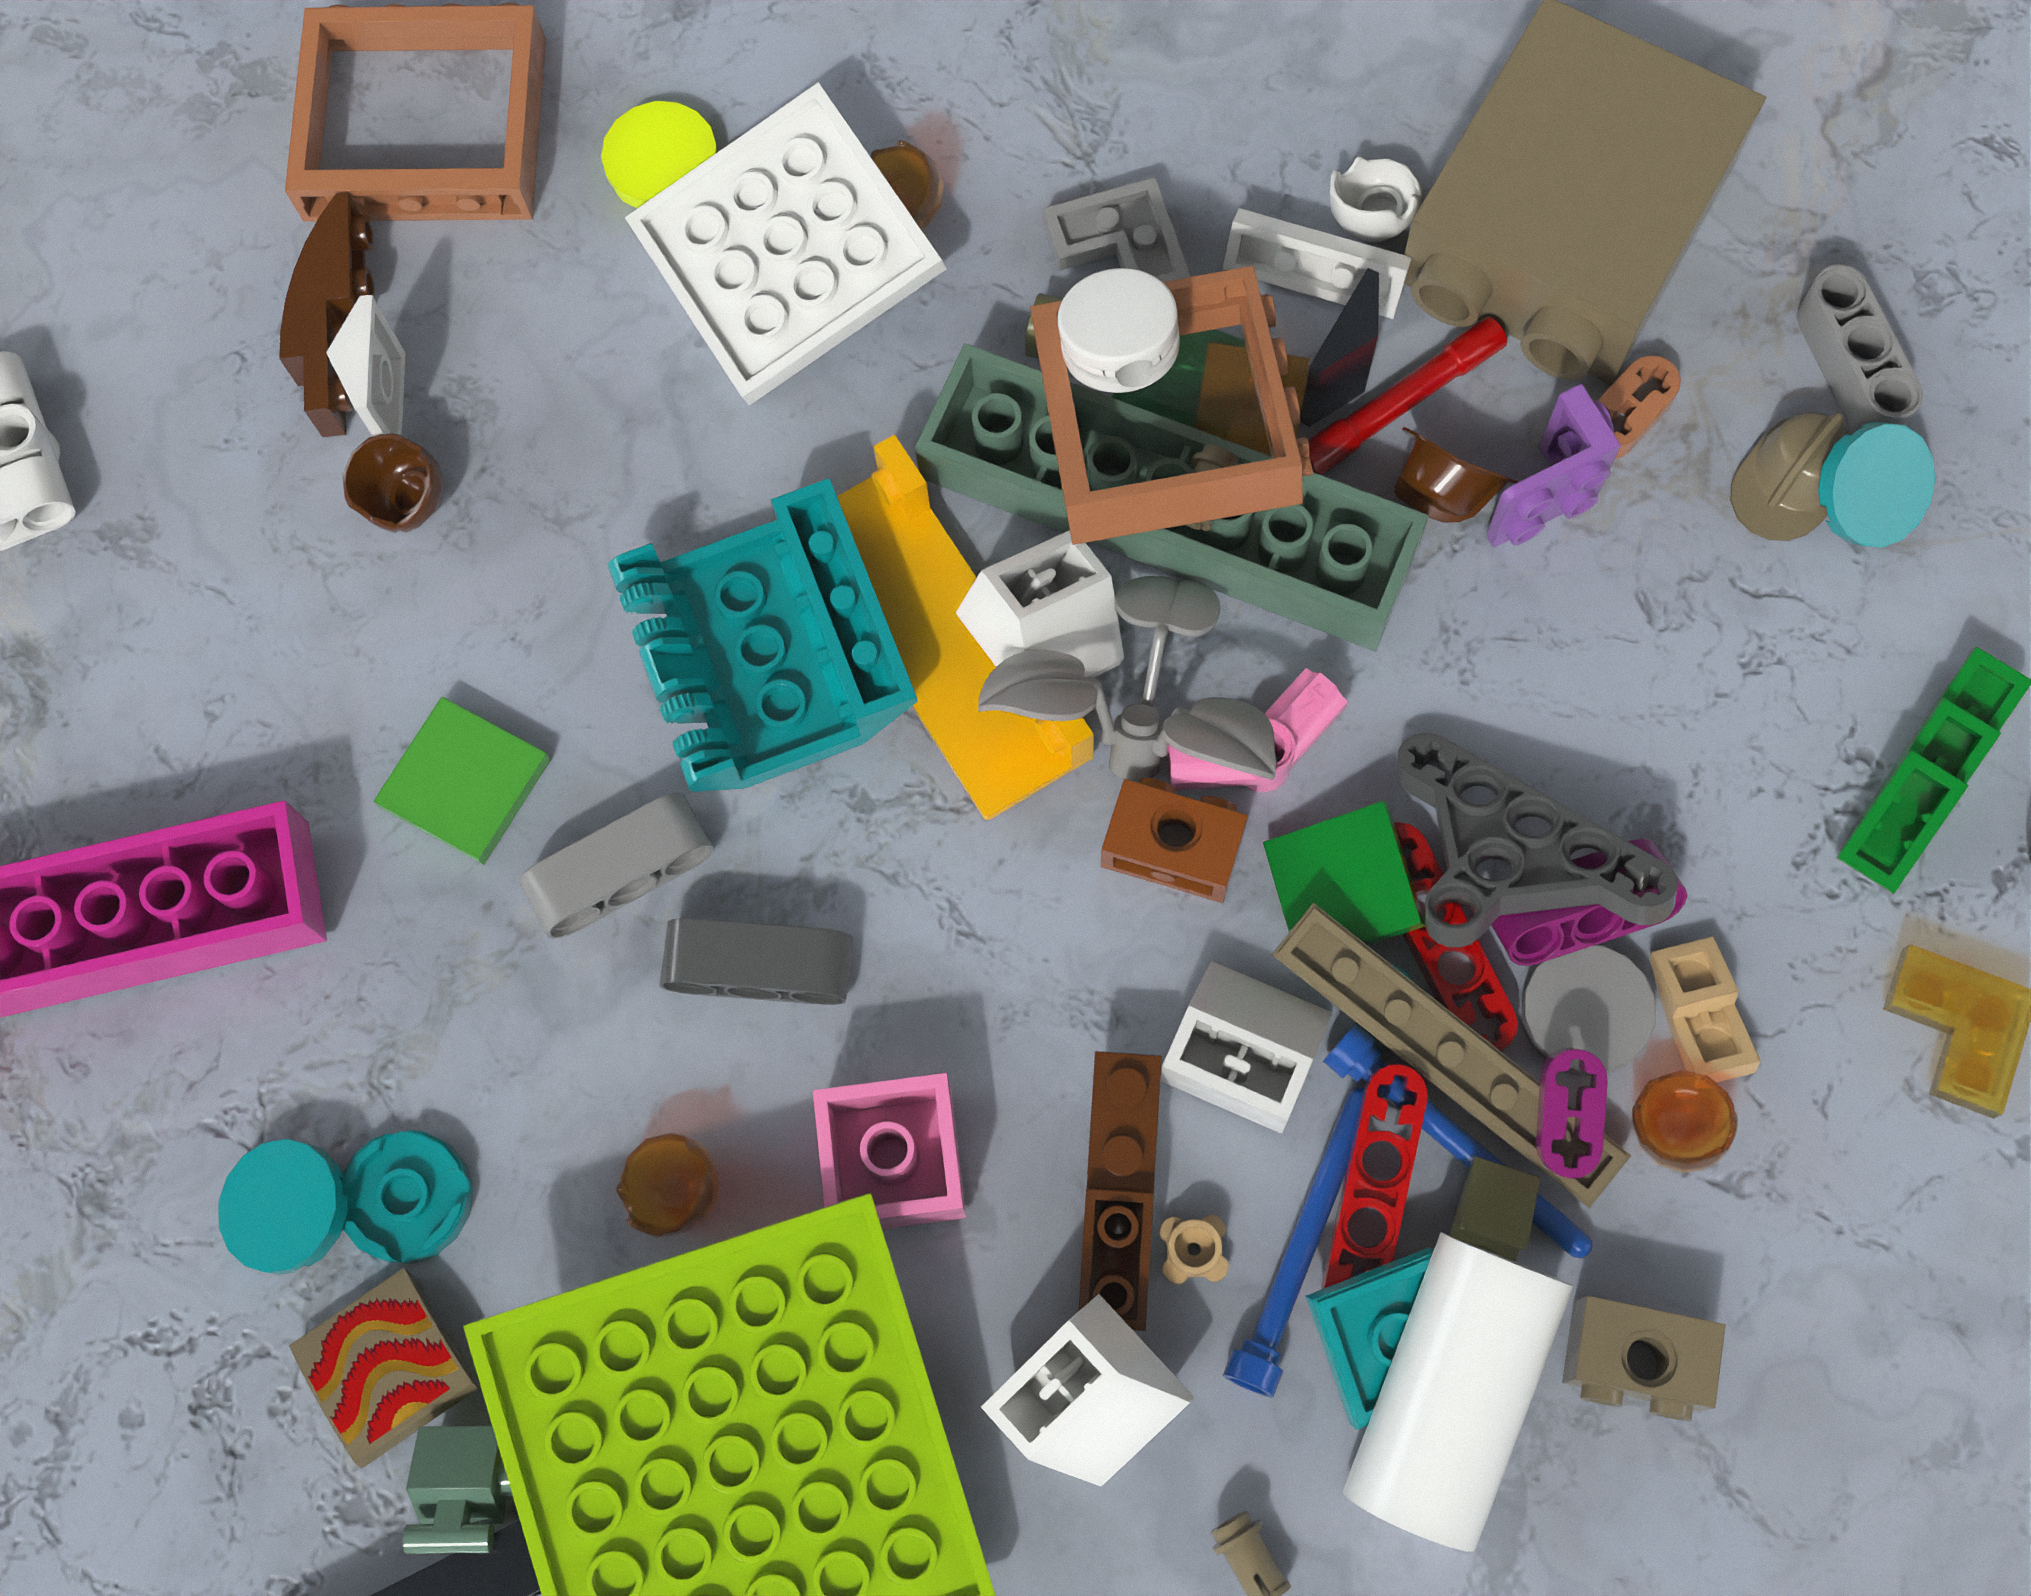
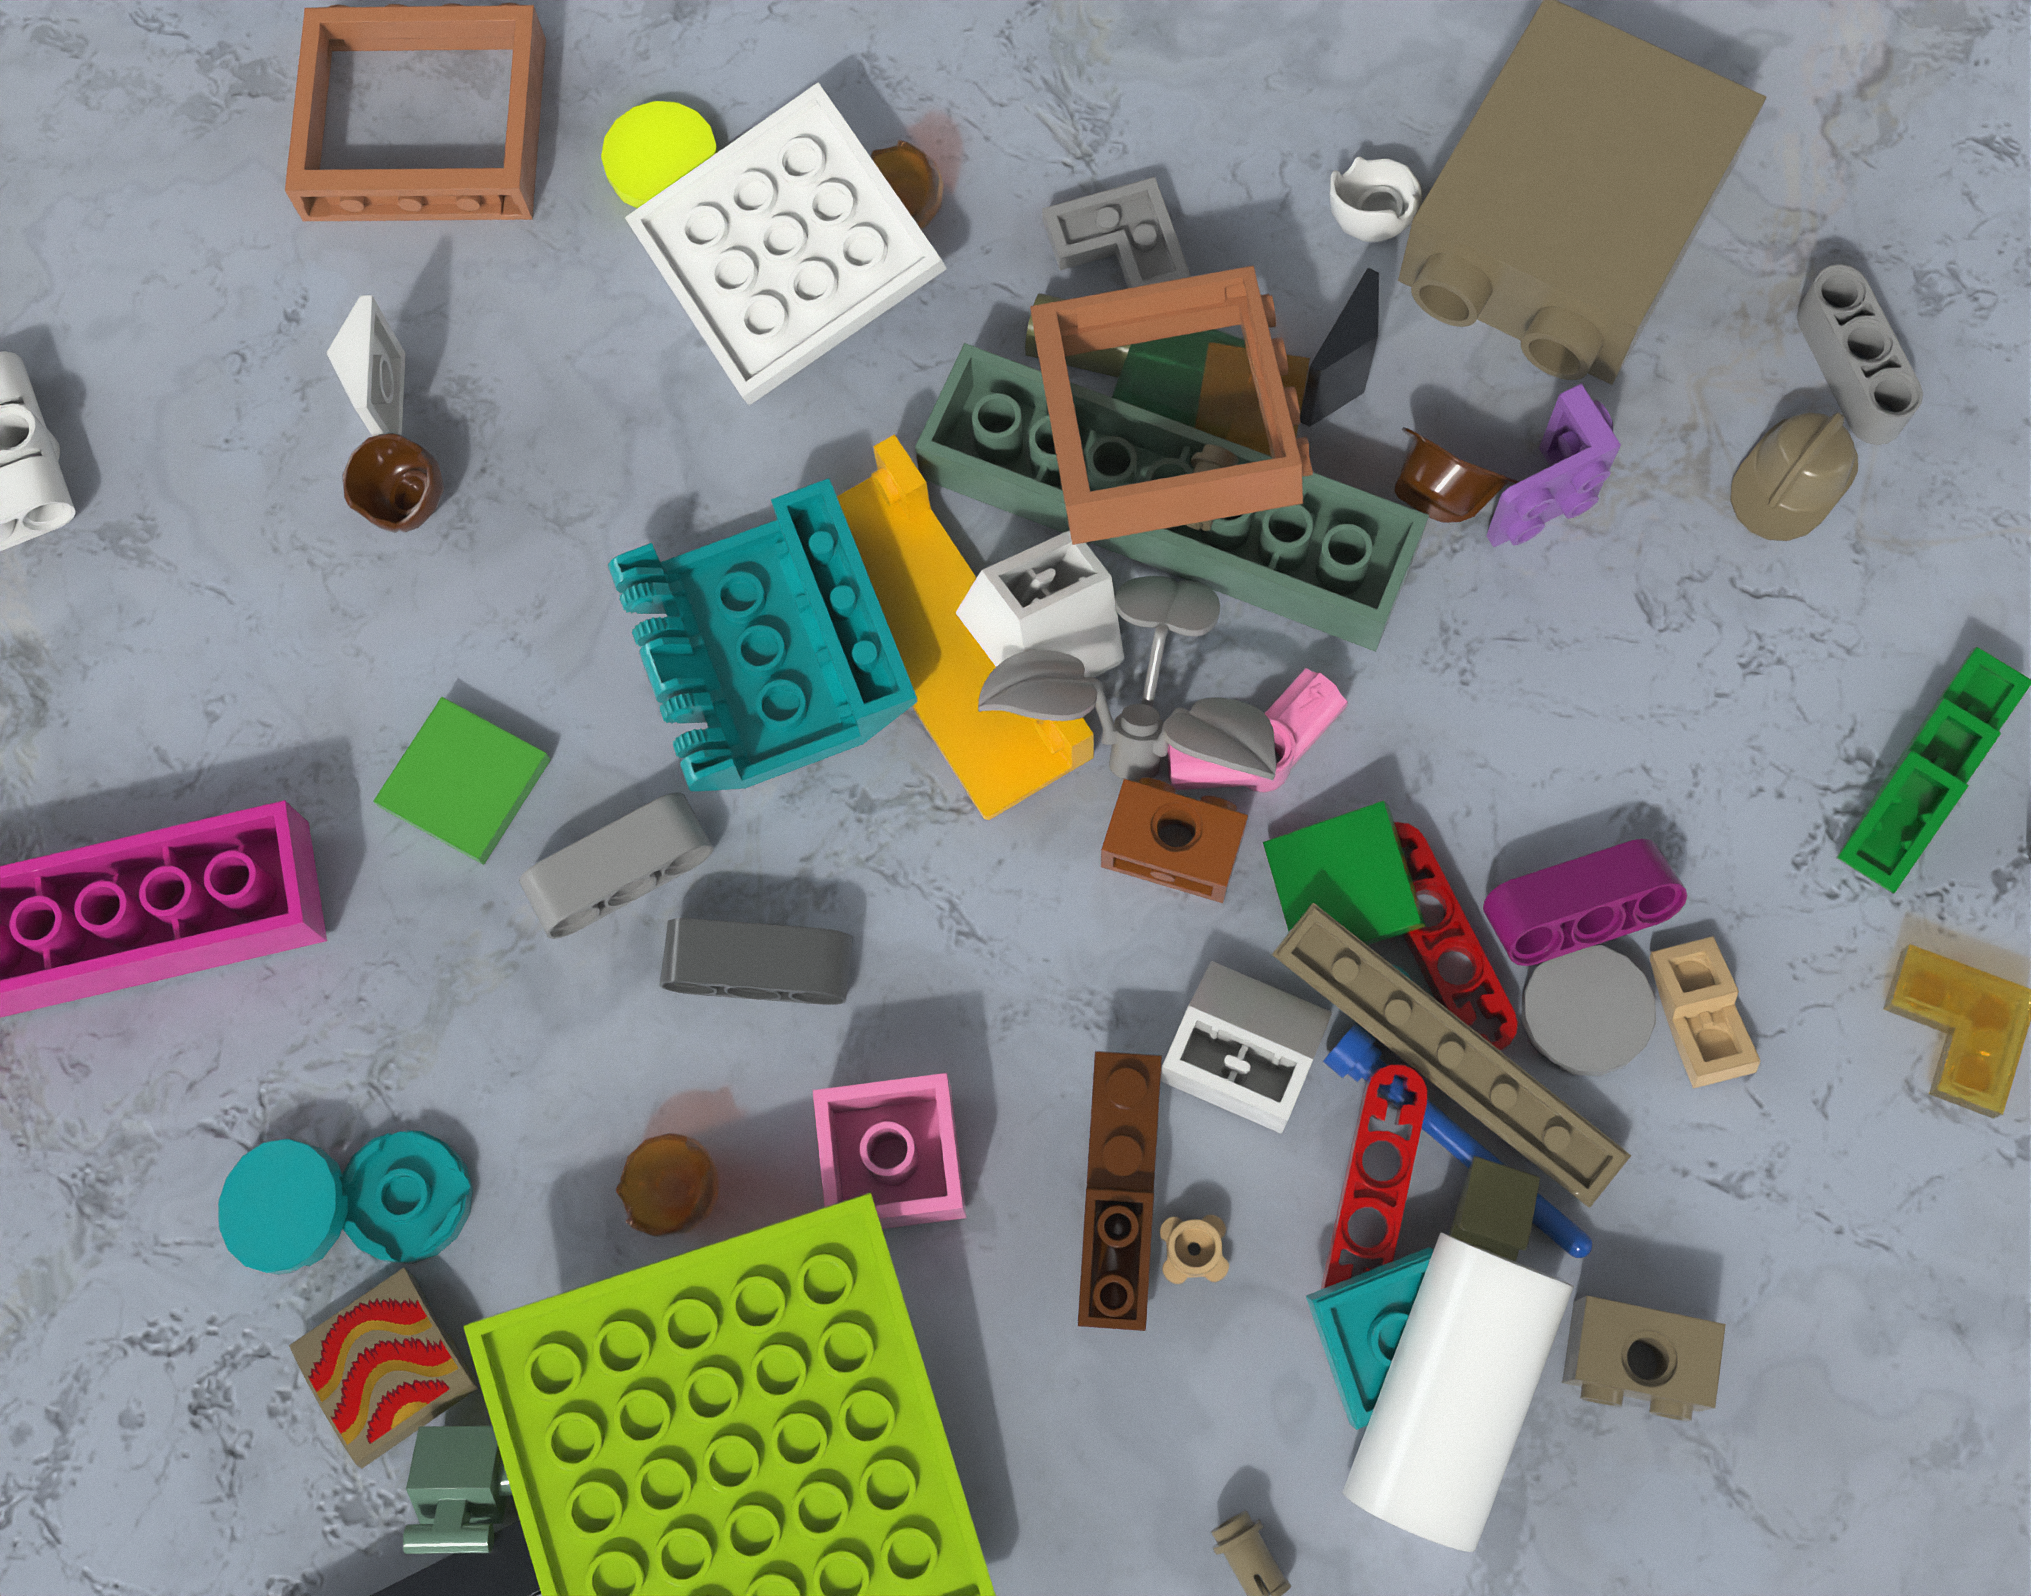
(318, 301): reddish brown slope -> none
(1088, 1397): white slope -> none
(1119, 330): white head -> none
(1257, 1360): blue piece -> none
(1313, 260): white plate -> none
(1454, 360): red piece -> none
(1541, 865): dark grey beam -> none
(1588, 1113): magenta beam -> none
(1644, 414): nougat beam -> none
(1684, 1121): clear orange hair -> none
(1877, 484): teal tile -> none

